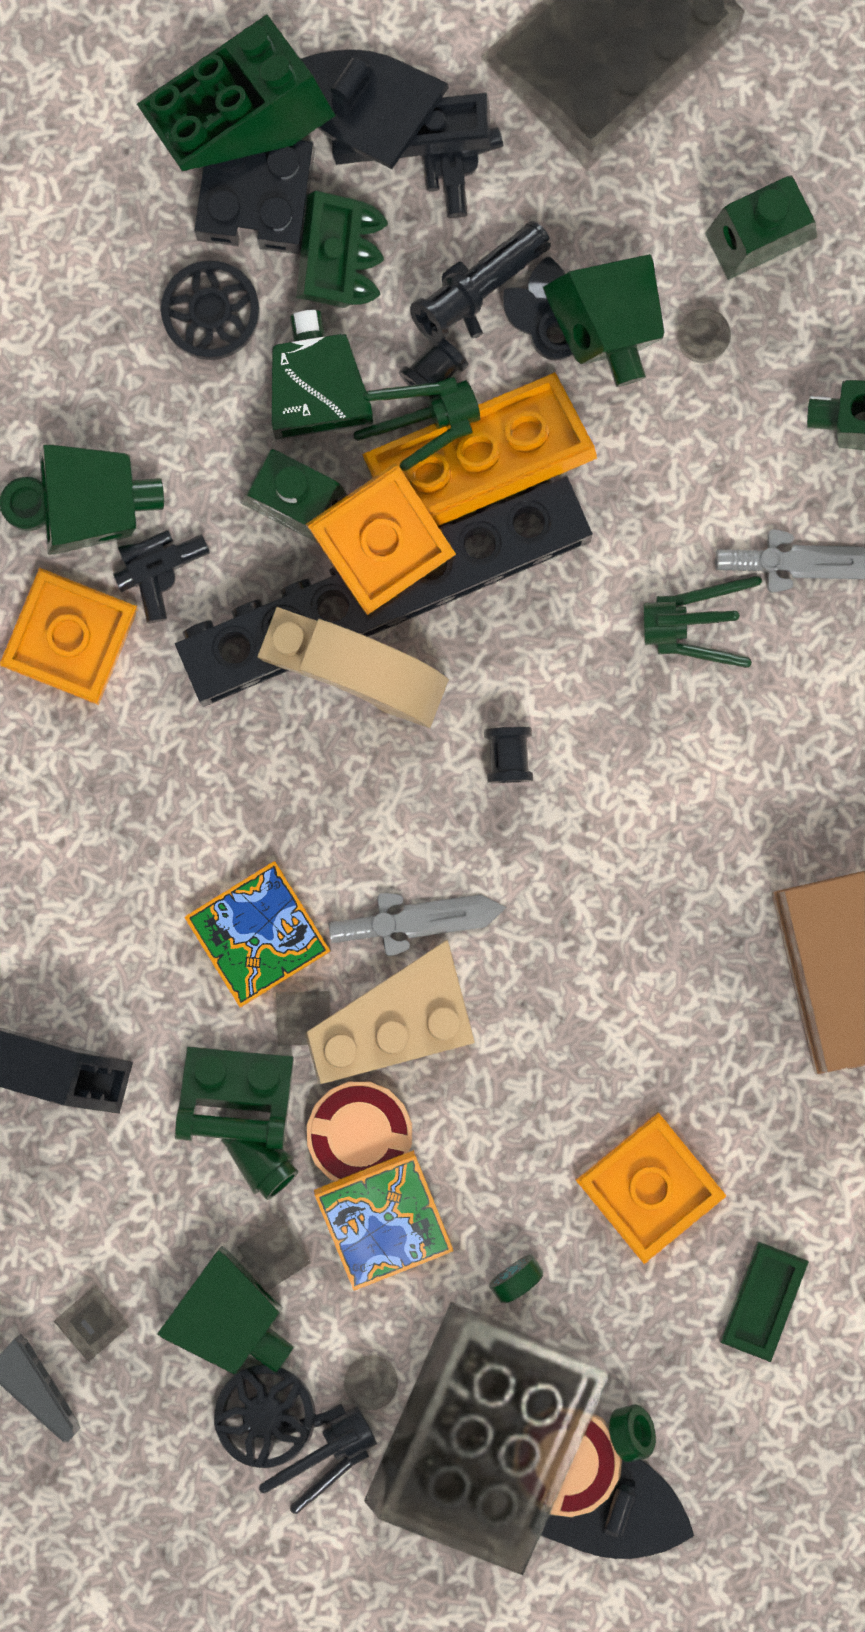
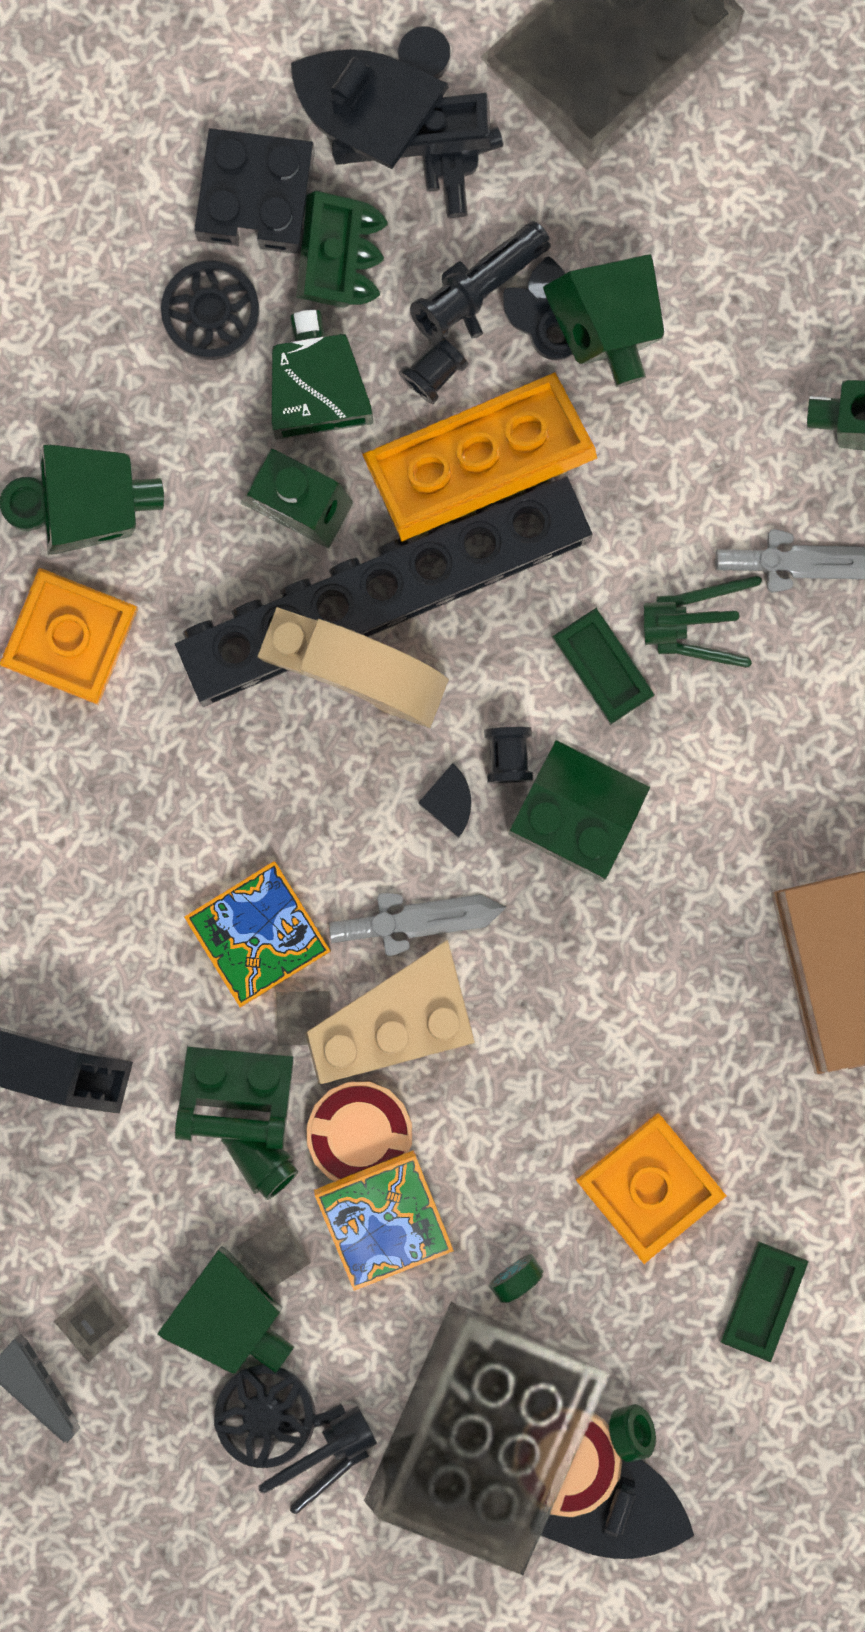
(153, 569): black piece -> none
(238, 101): dark green slope -> none
(371, 1381): clear smoke tile -> none
(380, 539): light orange tile -> none
(425, 50): none -> black tile
(449, 800): none -> black tile
(450, 408): dark green plant -> none
(579, 811): none -> dark green slope
(603, 666): none -> dark green tile
(703, 335): clear smoke tile -> none
(763, 225): dark green torso -> none

